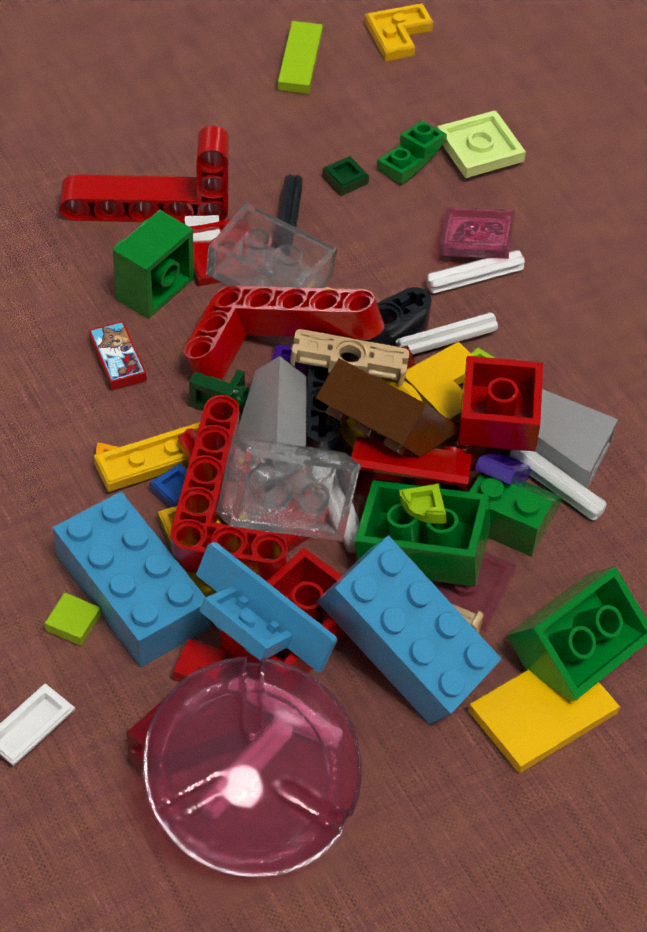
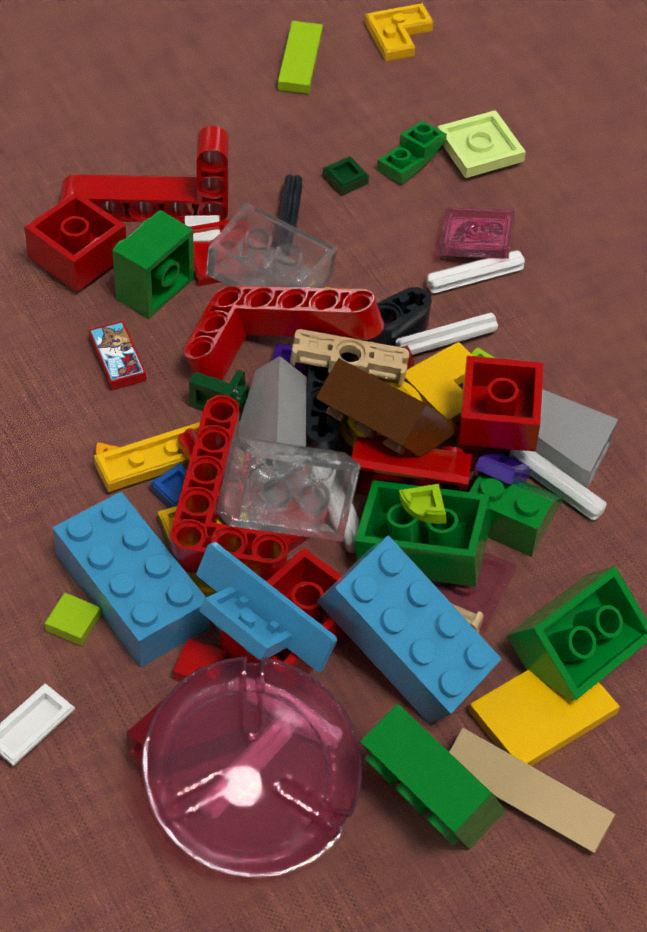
(74, 240): none -> red brick
(431, 778): none -> green brick
(533, 791): none -> tan tile

